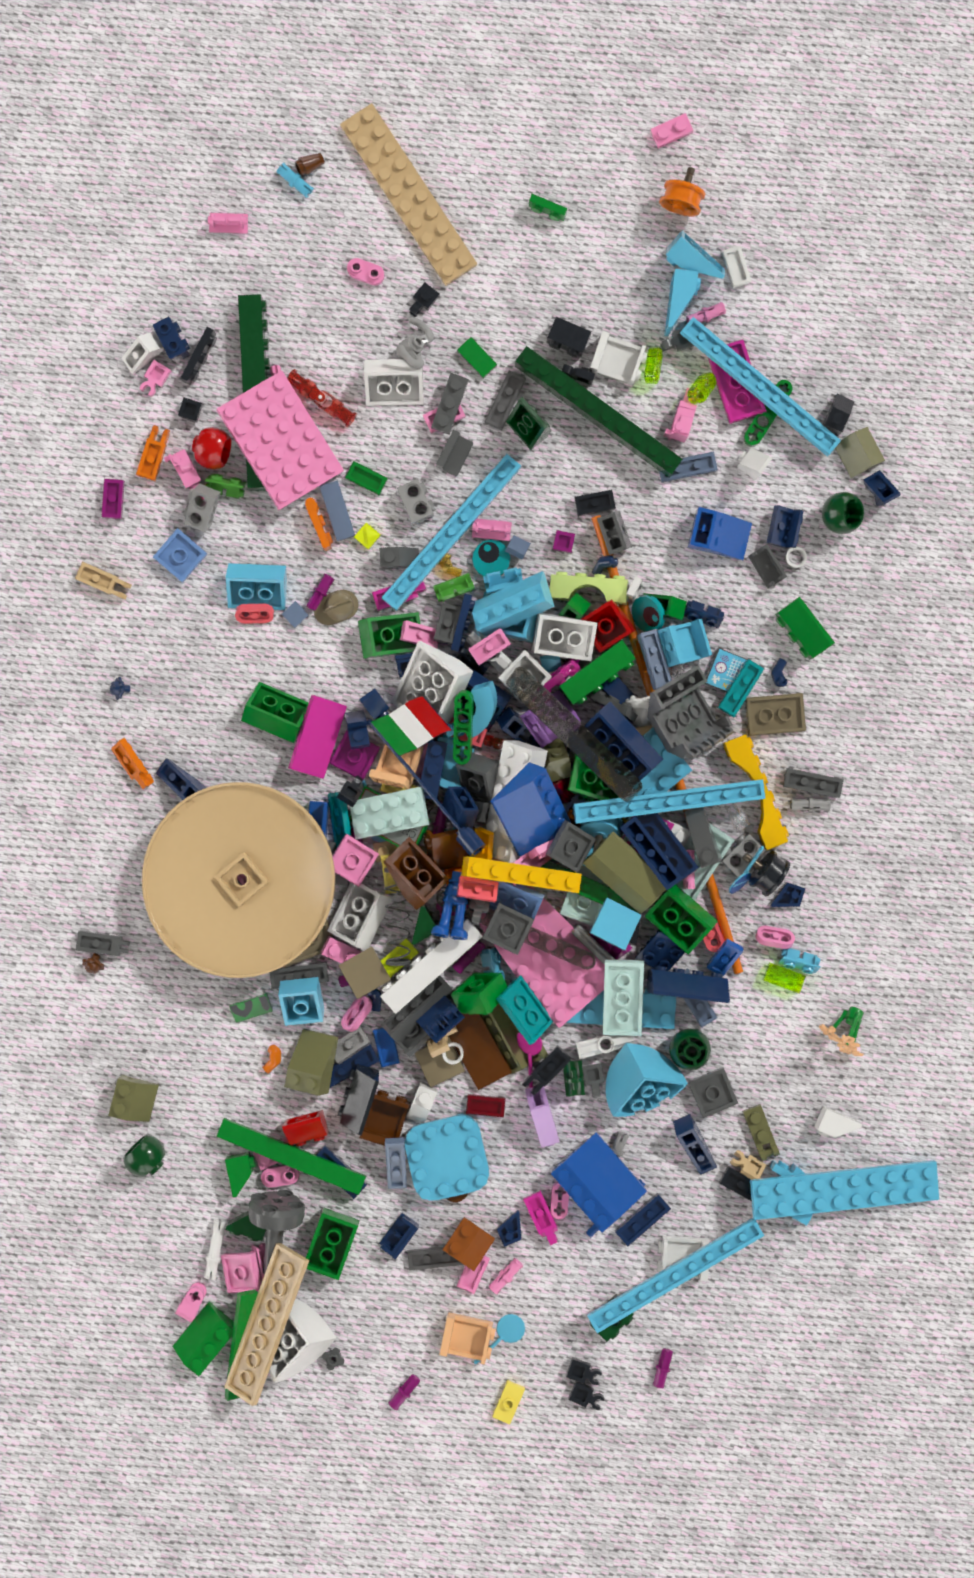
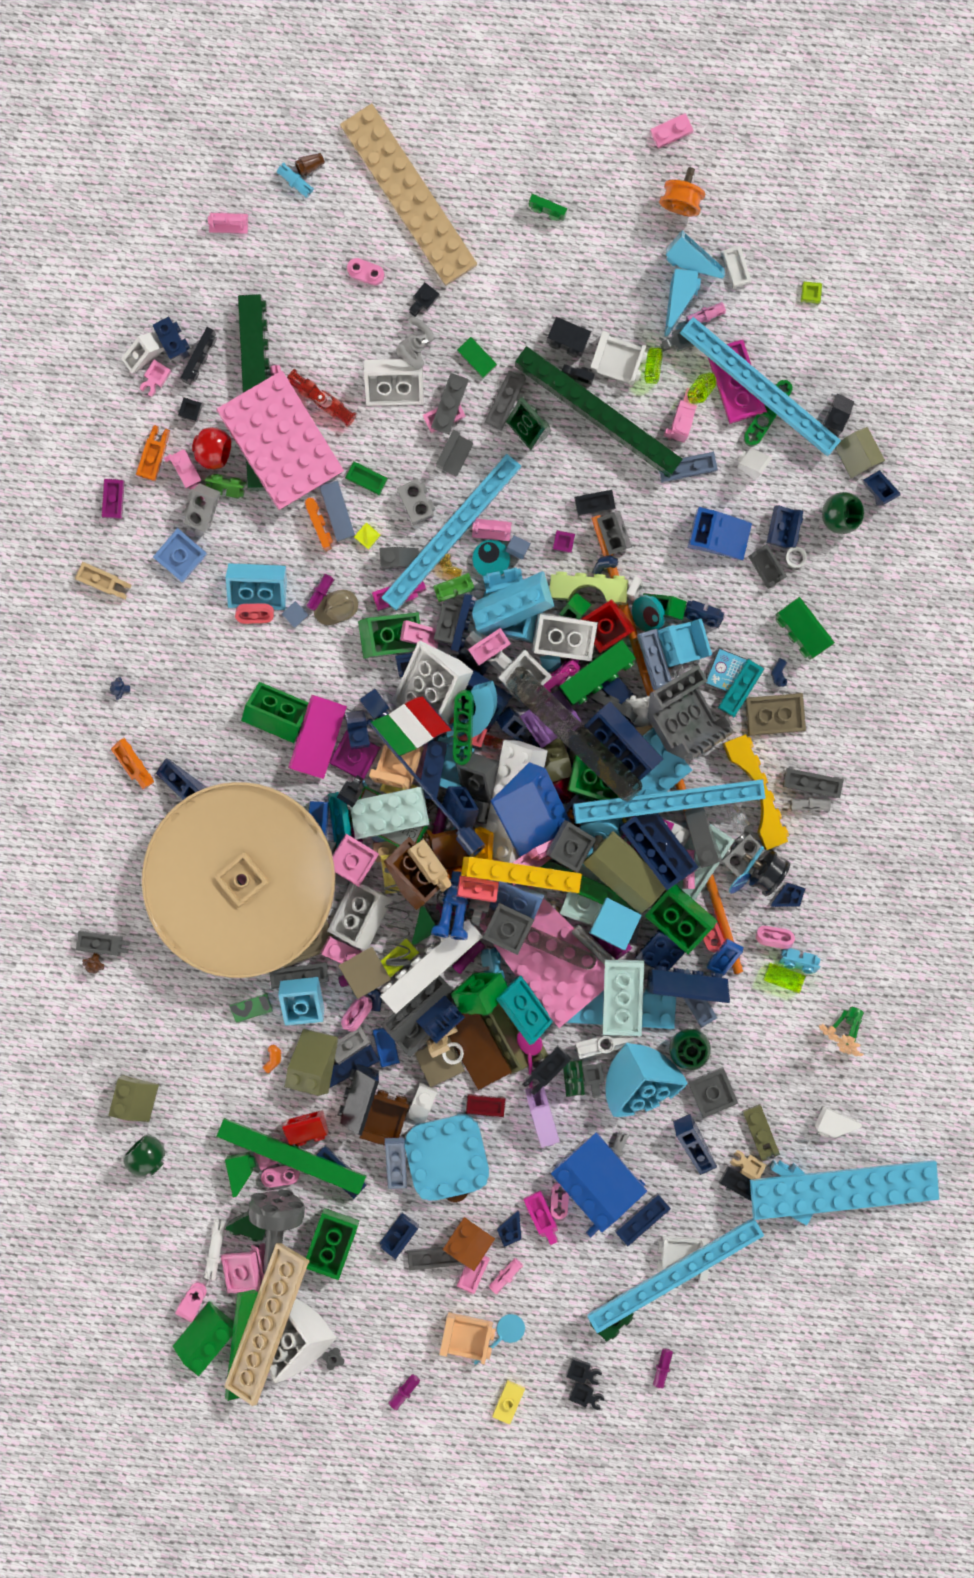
(430, 865): none -> tan hinge
(811, 292): none -> lime tile

